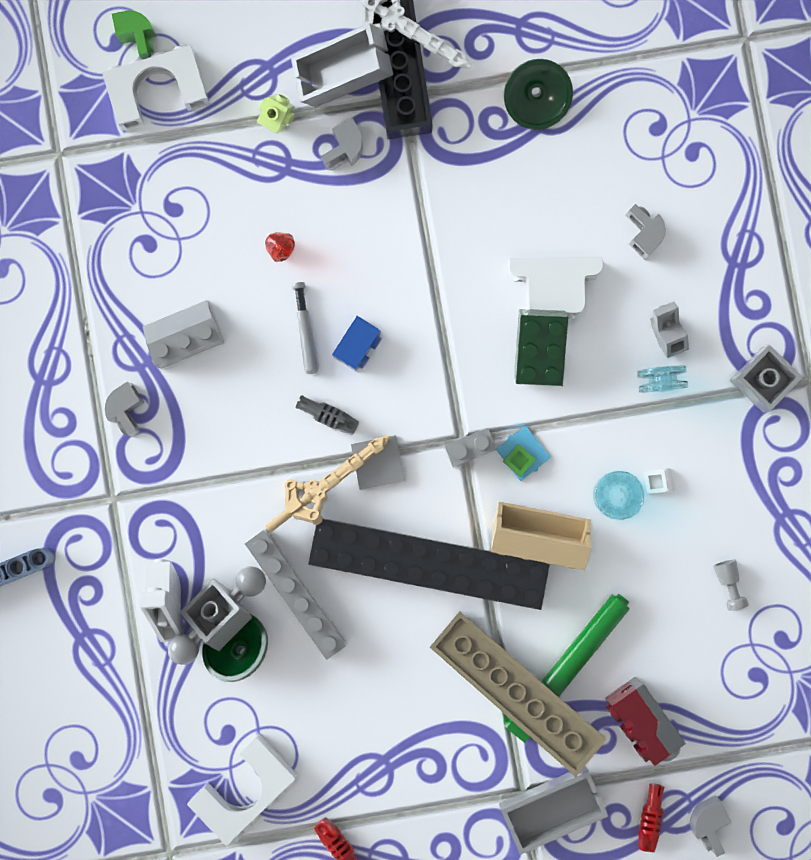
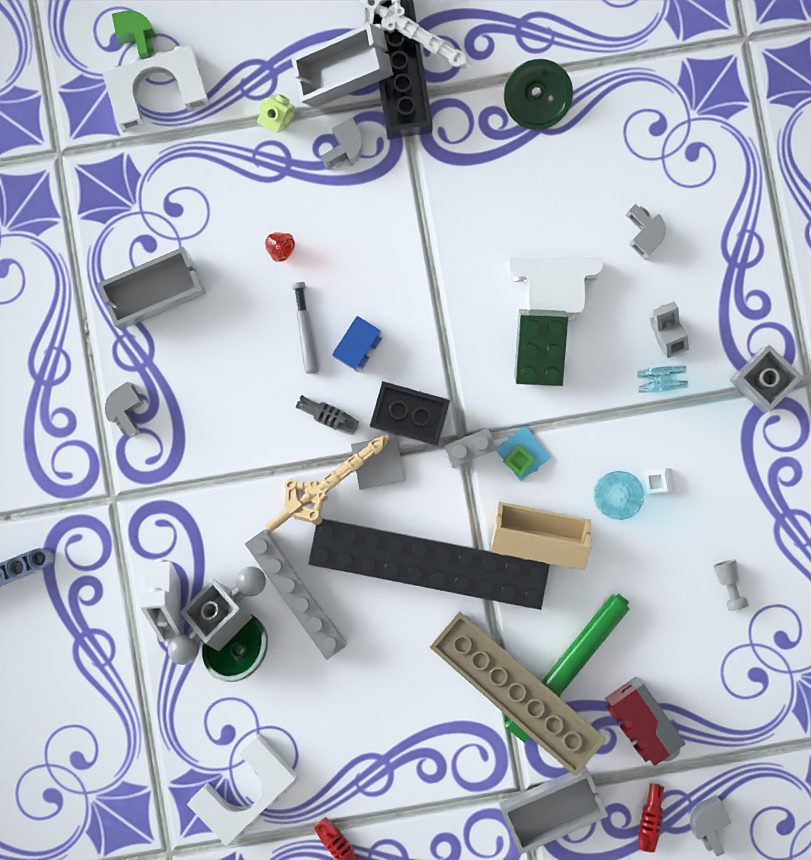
(151, 288): none -> light grey piece
(182, 335): light grey slope -> none
(409, 413): none -> black brick

